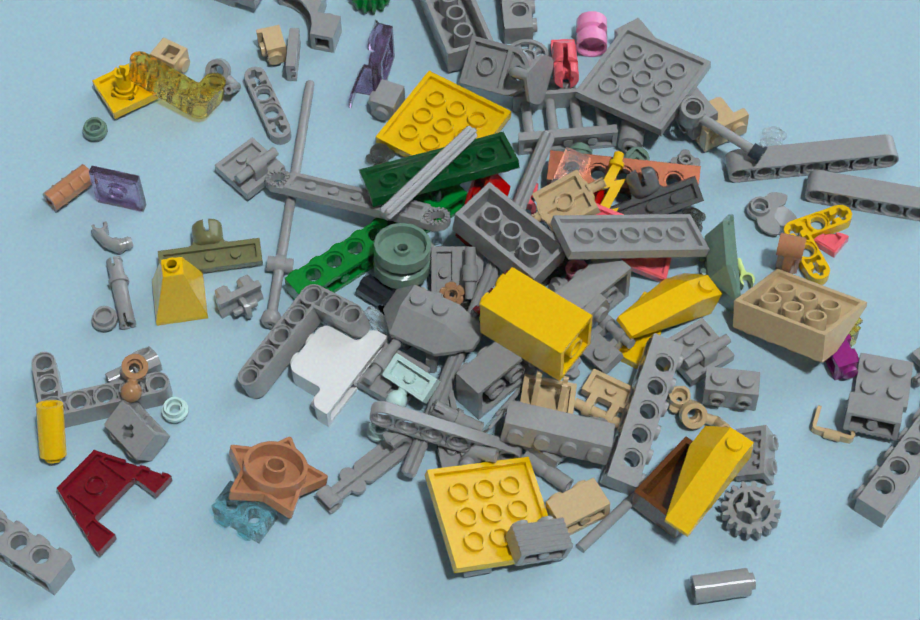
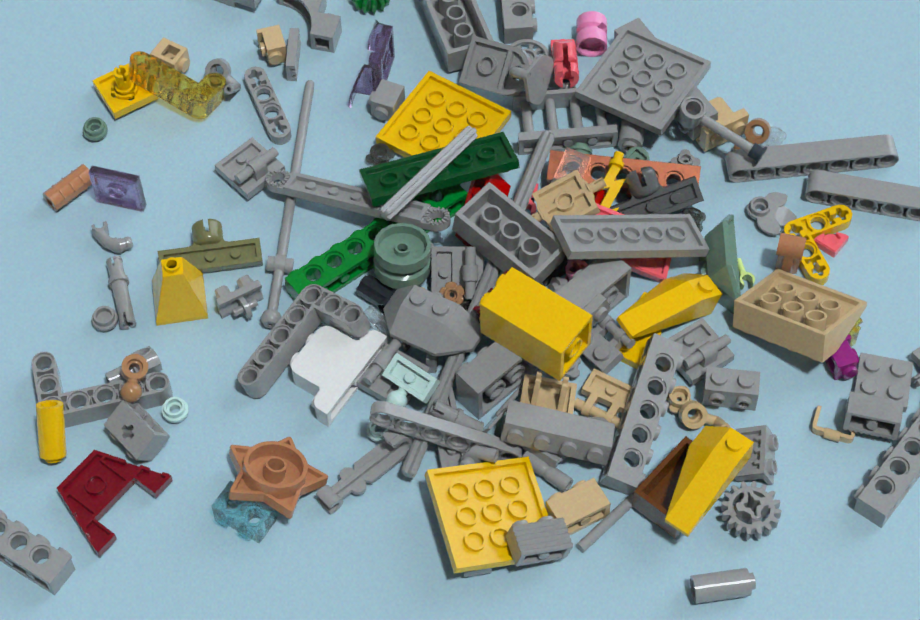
(752, 136): none -> medium nougat plate

